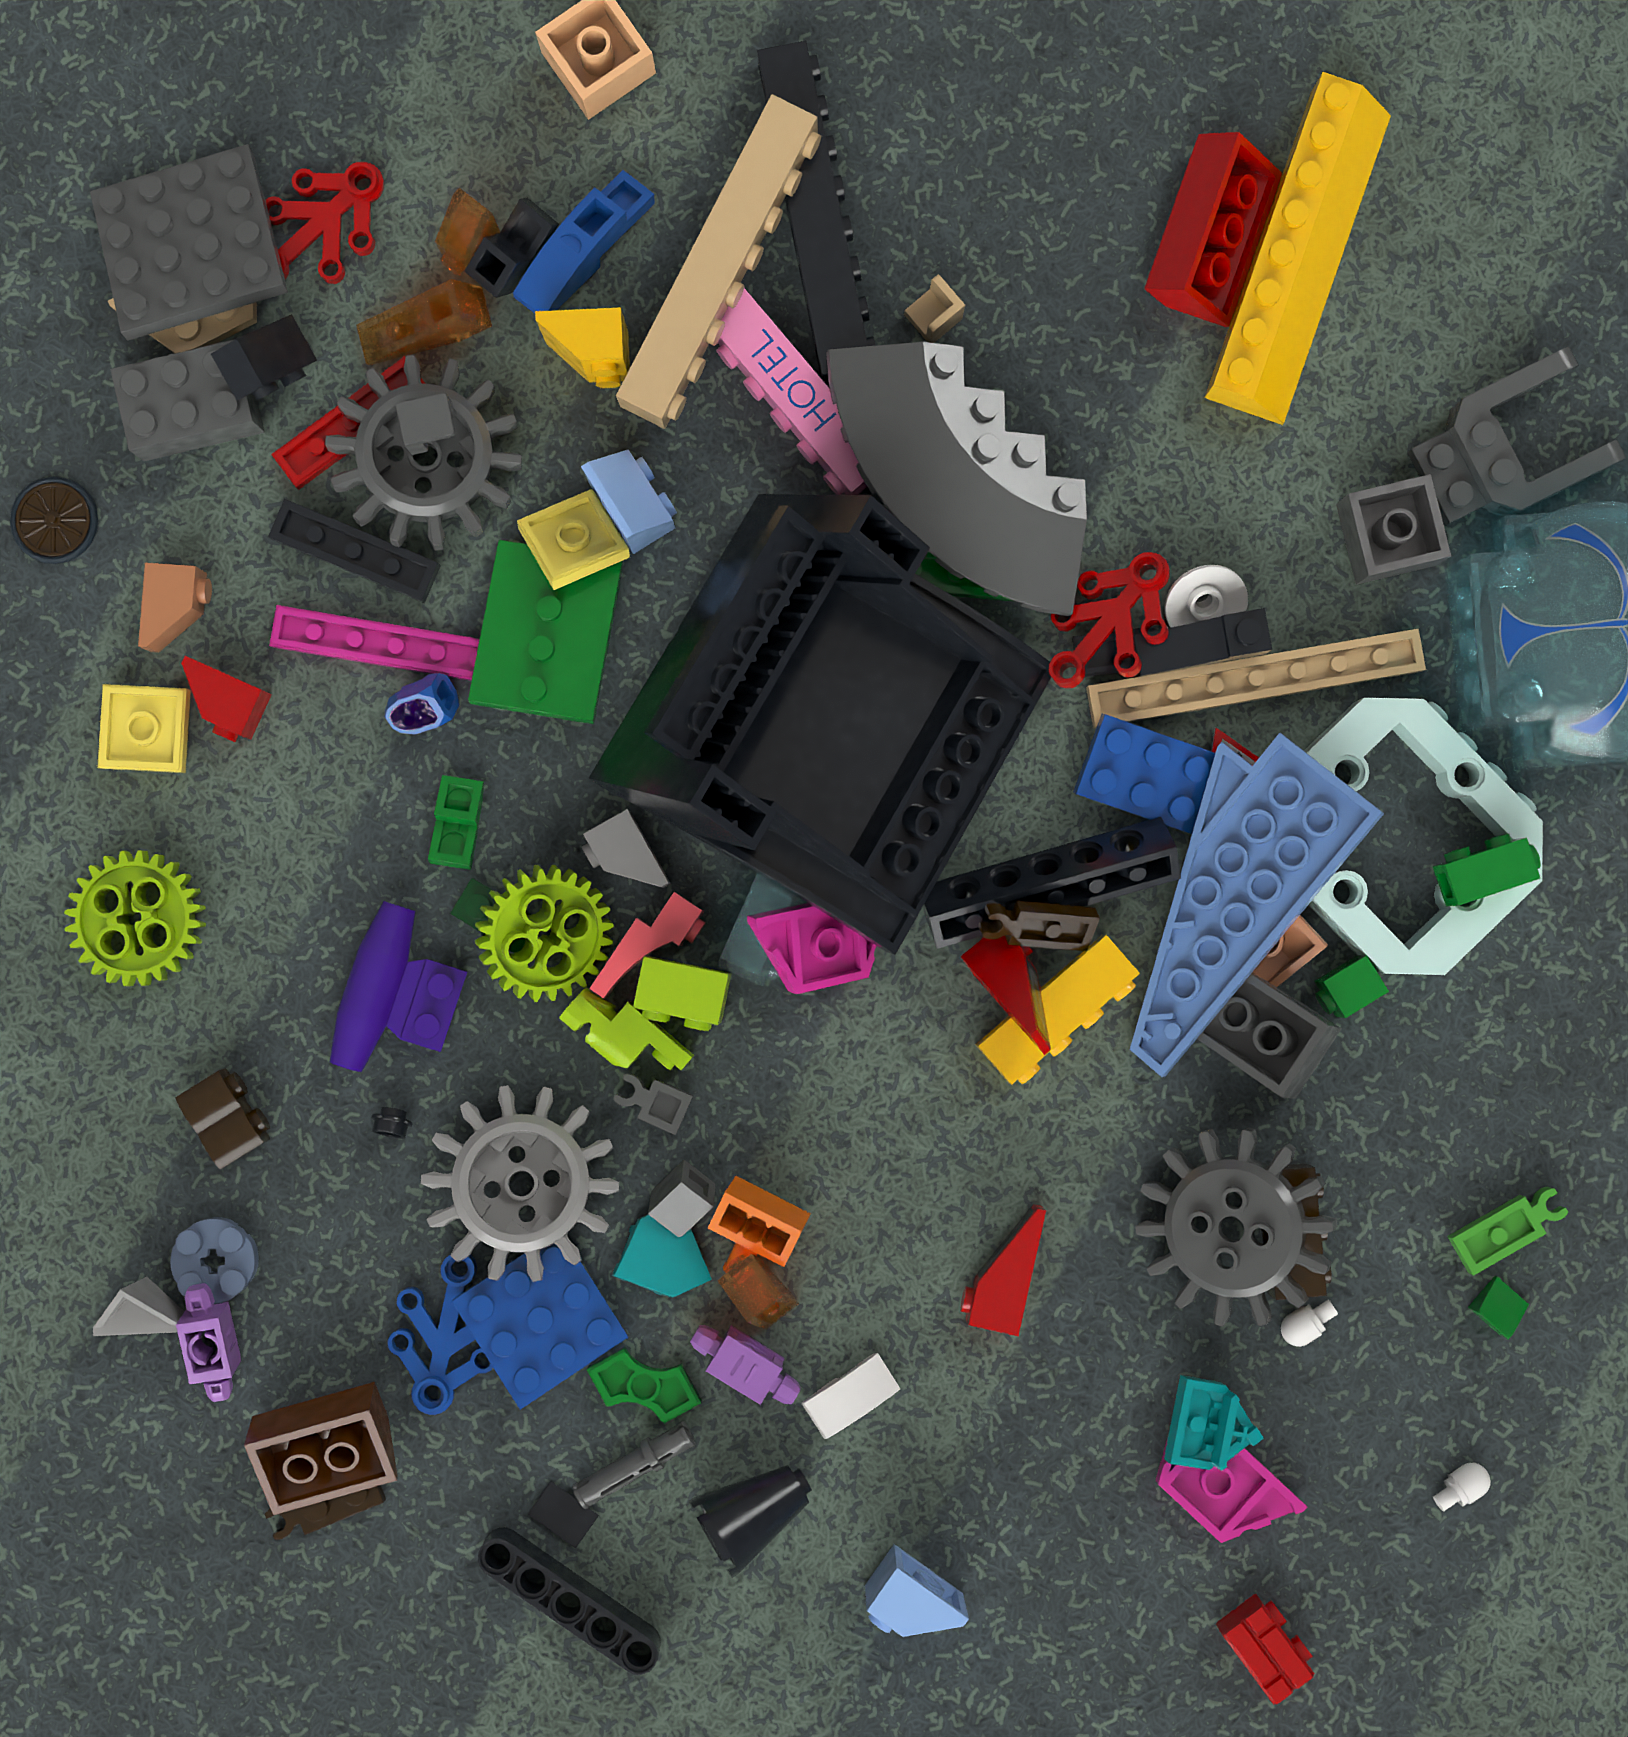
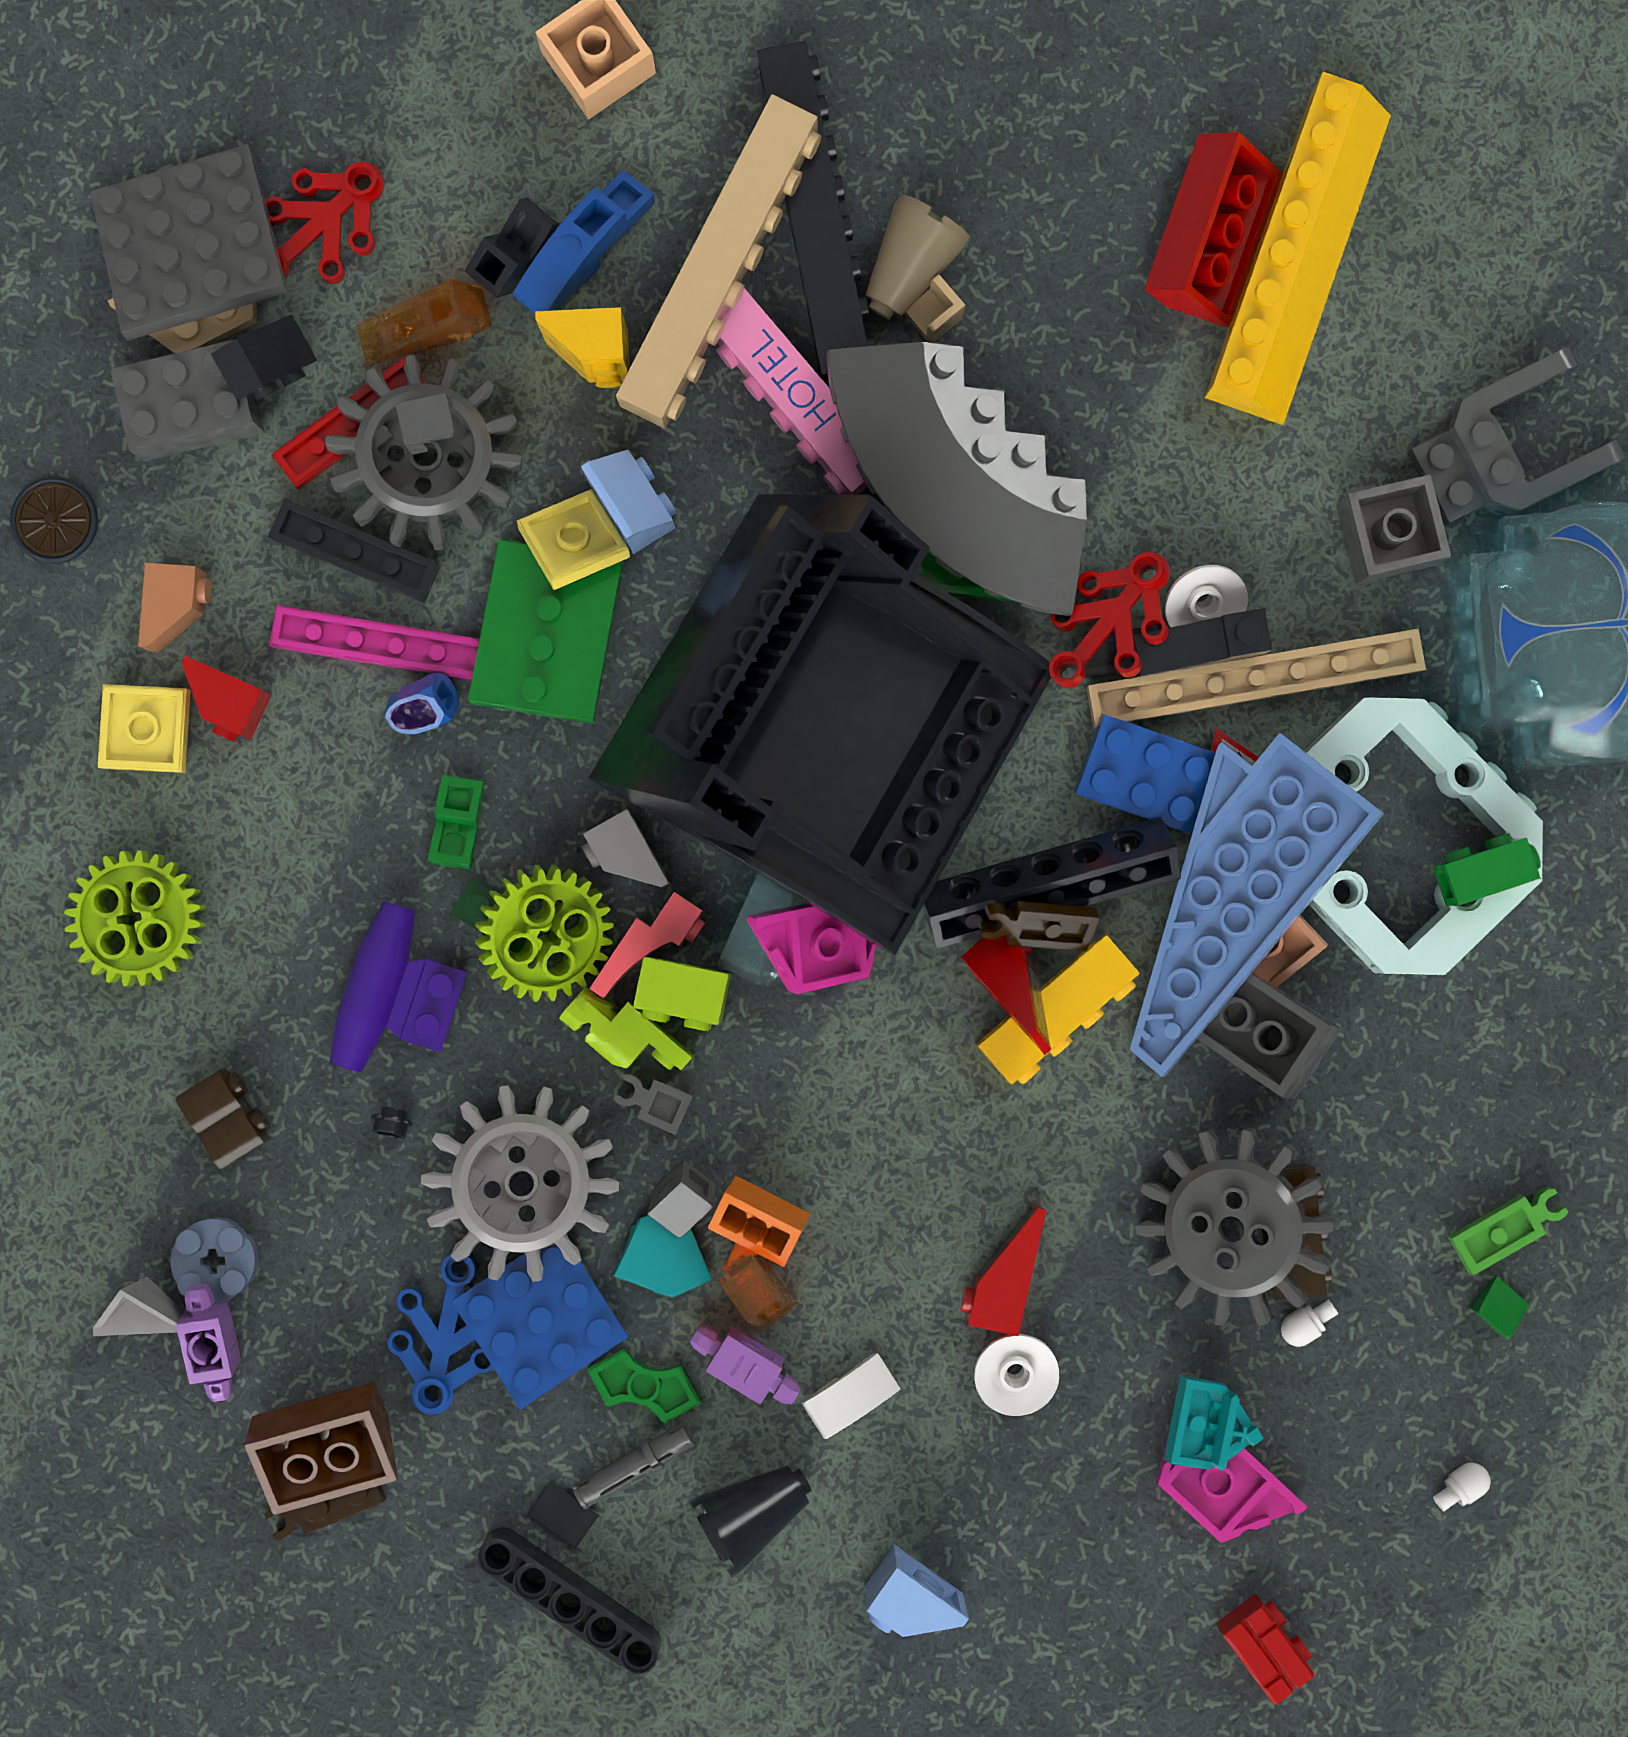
(463, 231): clear orange slope -> none
(911, 255): none -> dark tan cone
(1019, 1392): none -> white dish
(1350, 987): green brick -> none

